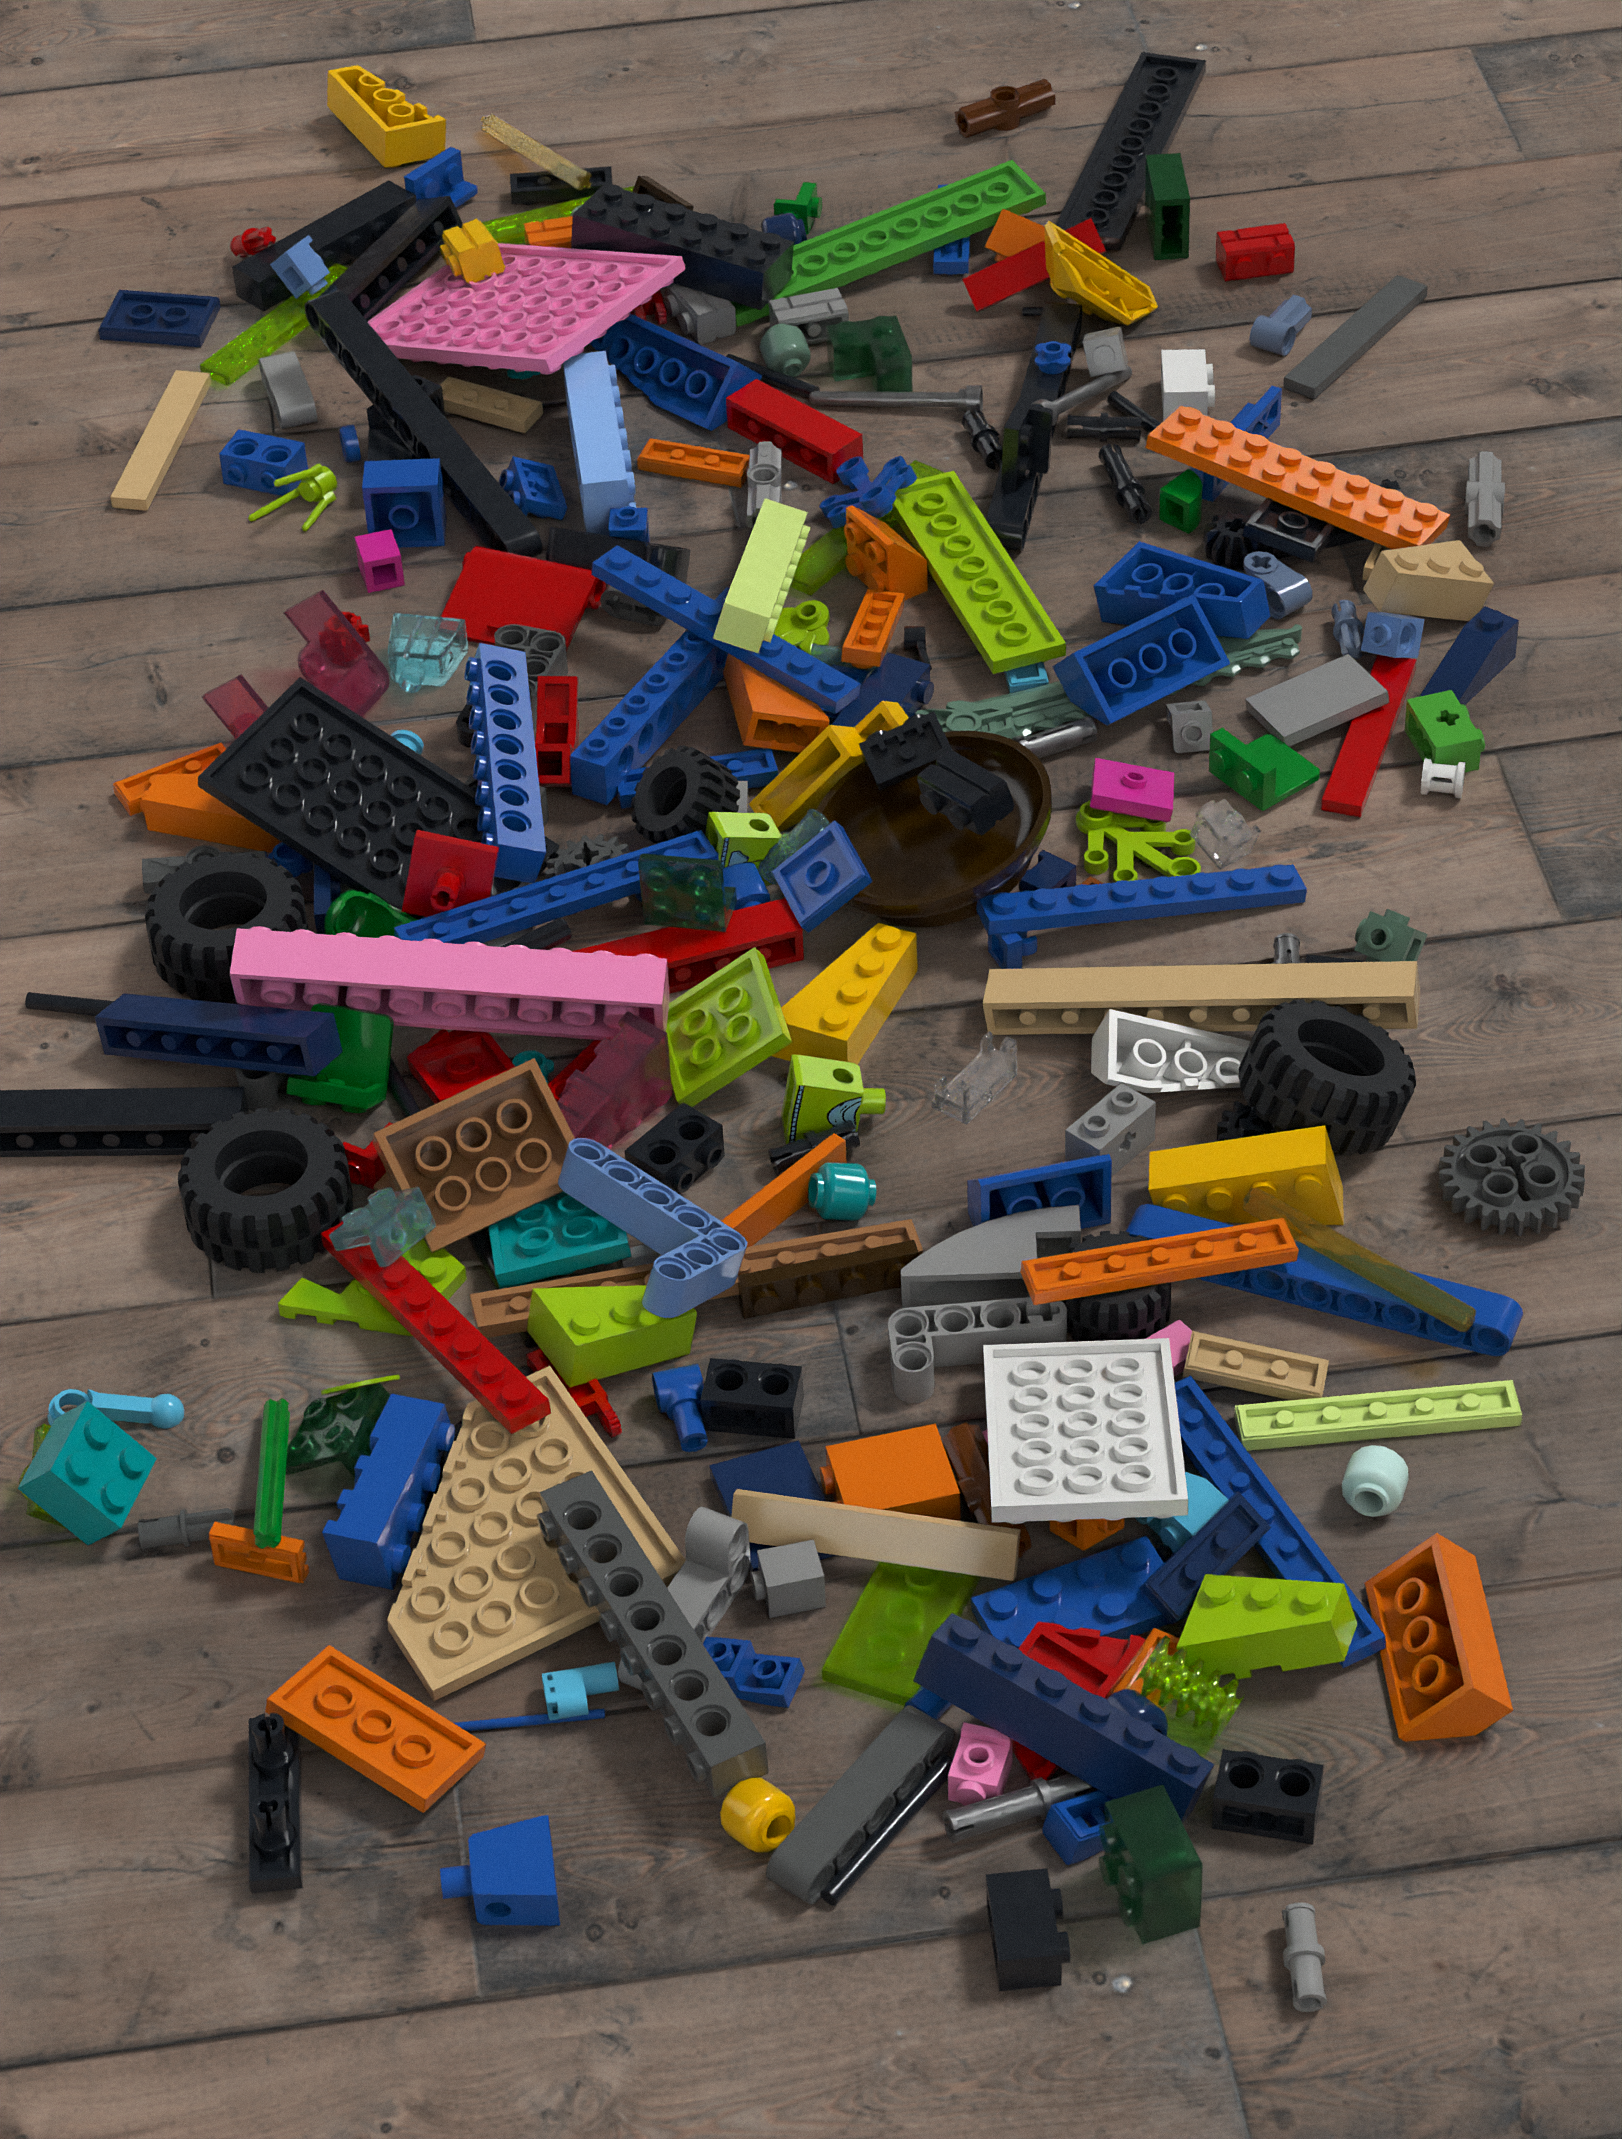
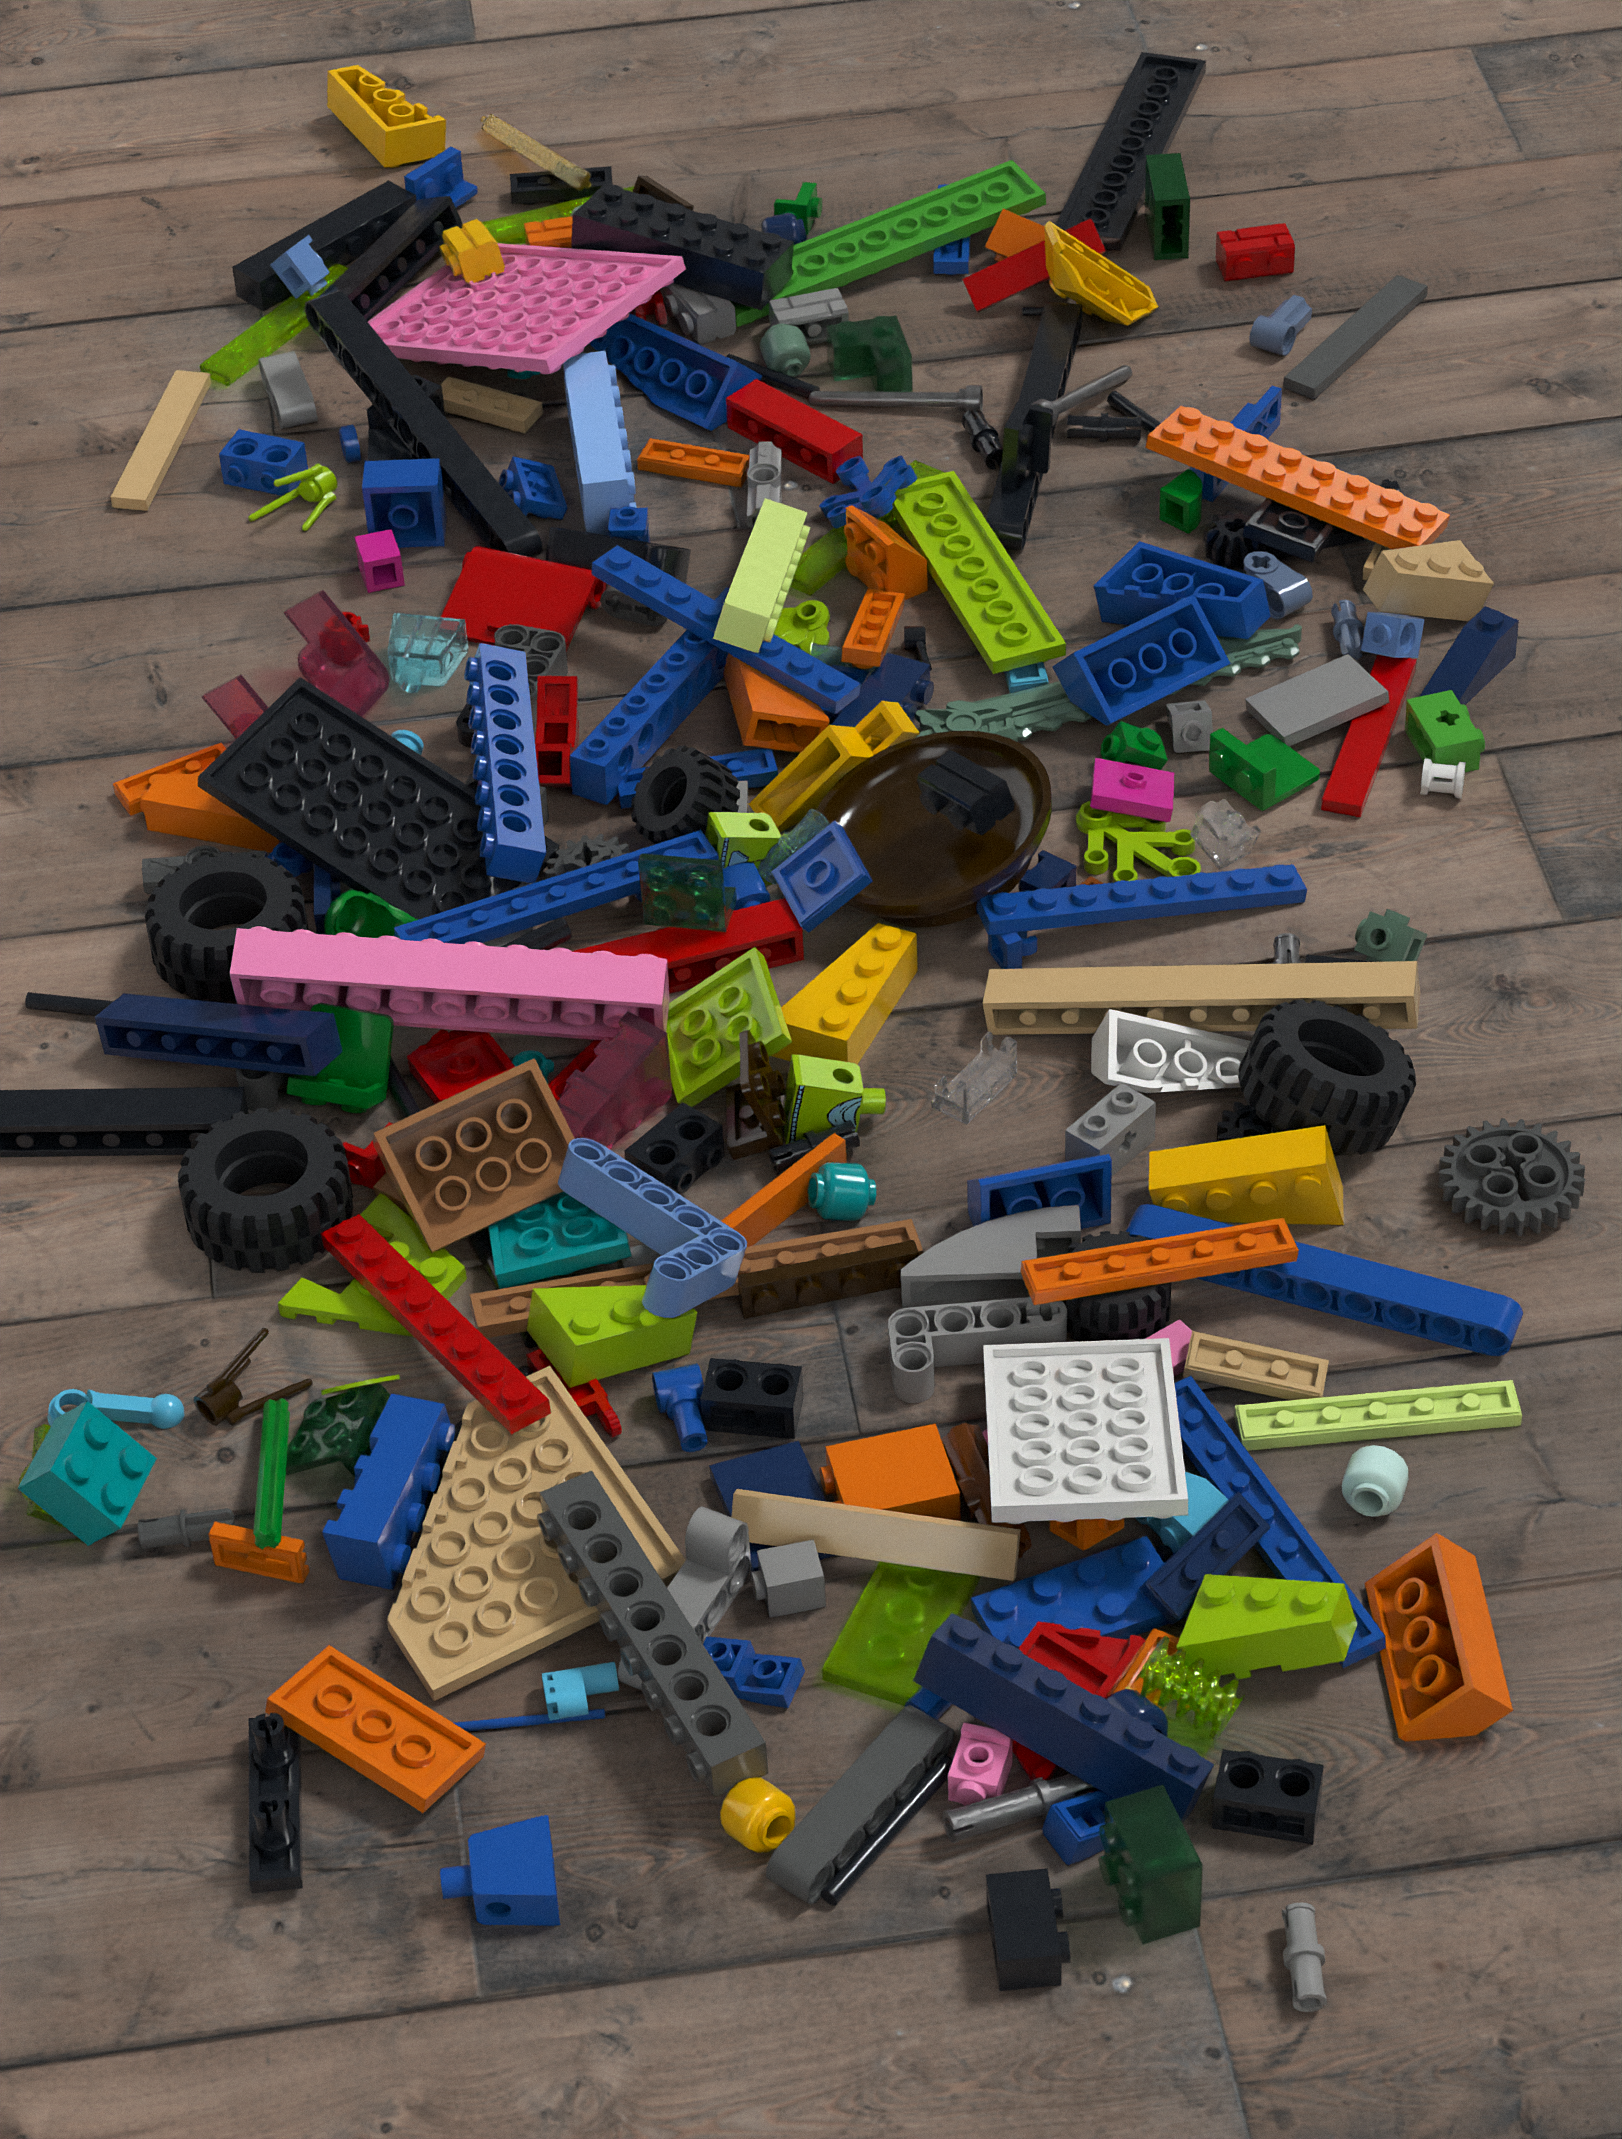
(159, 318): dark blue tile -> none
(222, 1396): none -> dark brown plant
(252, 241): red axle -> none
(388, 1224): clear light blue bracket -> none
(447, 873): red tile -> none
(755, 1104): none -> dark brown bracket
(904, 750): black bracket -> none
(1005, 108): reddish brown piece -> none
(1052, 357): blue plate -> none
(1060, 737): flat silver pin -> none
(1105, 351): light grey brick -> none
(1128, 489): black pin -> none
(1135, 745): none -> green bracket
(1186, 381): white brick -> none
(1362, 1261): clear yellow axle -> none
(1484, 499): light grey piece -> none

